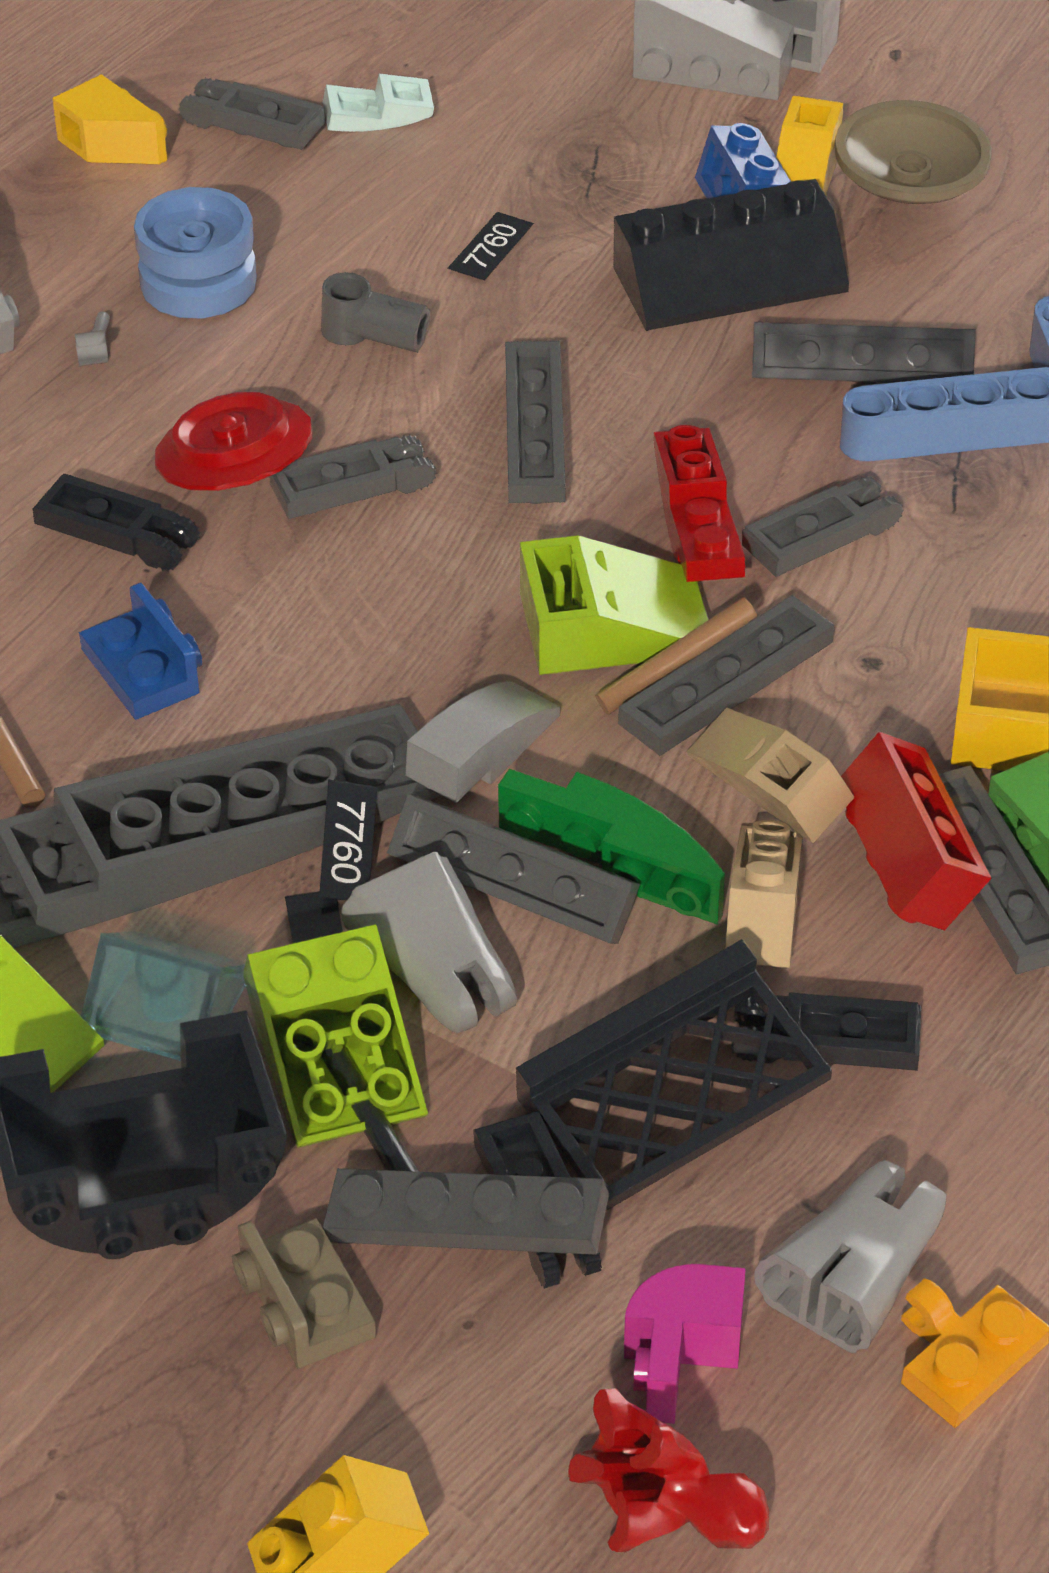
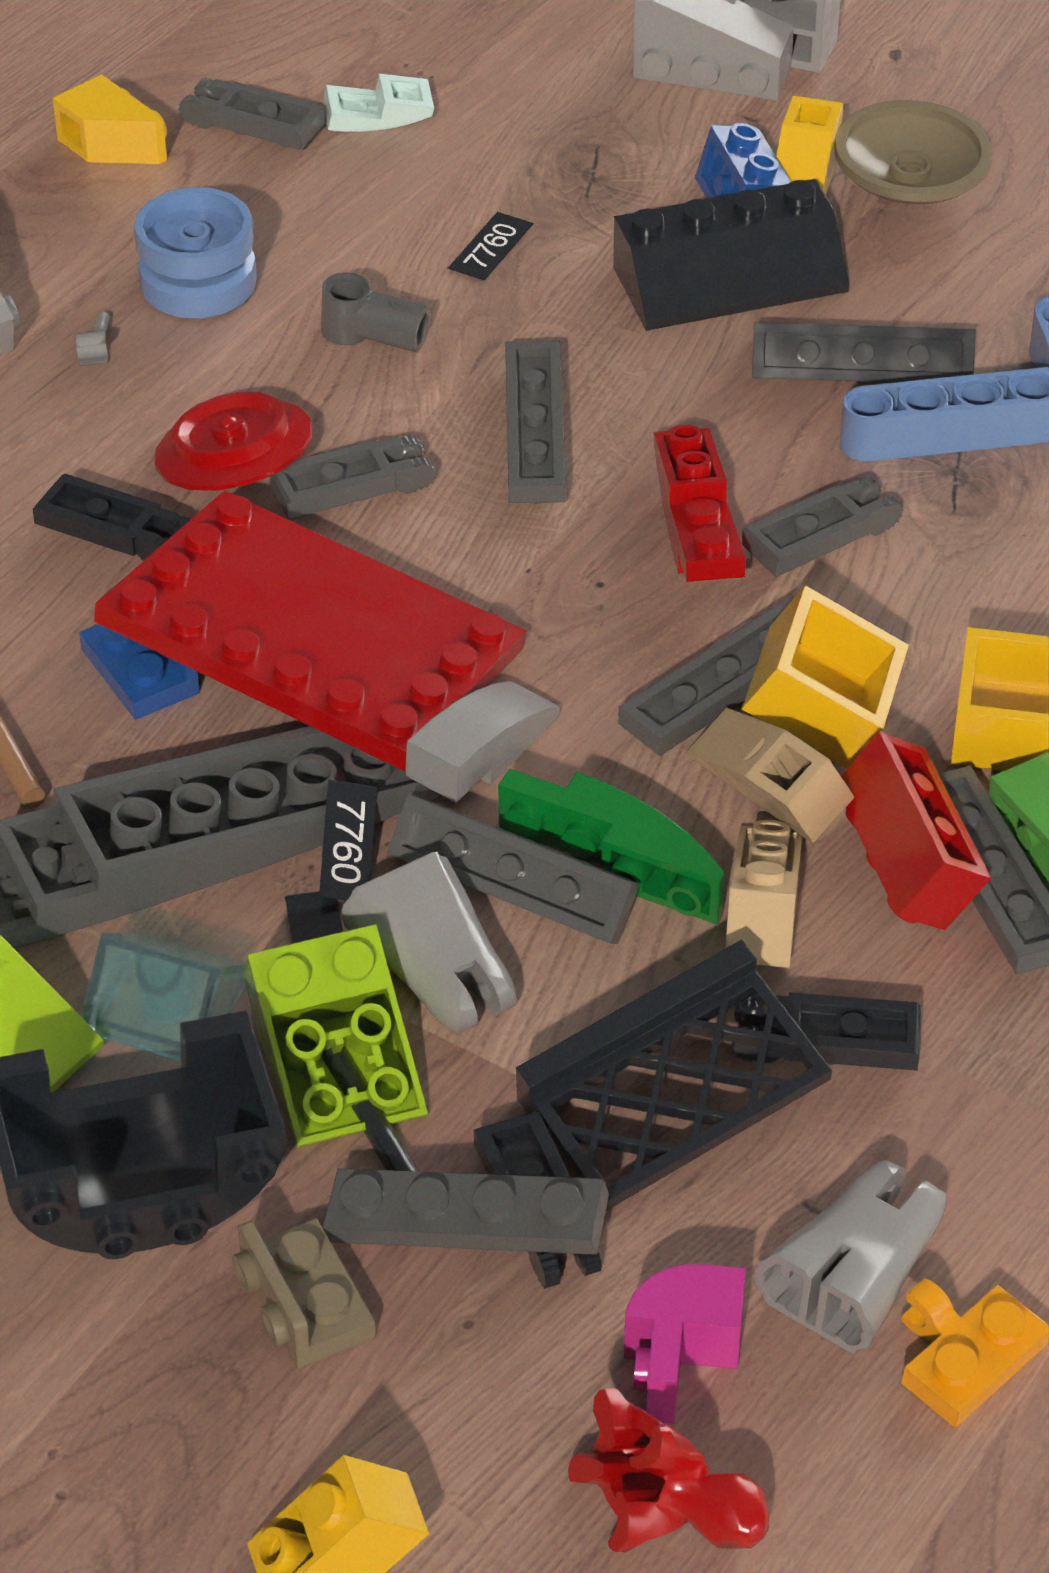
(309, 626): none -> red plate
(602, 604): lime slope -> none
(676, 655): medium nougat bar -> none
(826, 676): none -> yellow piece

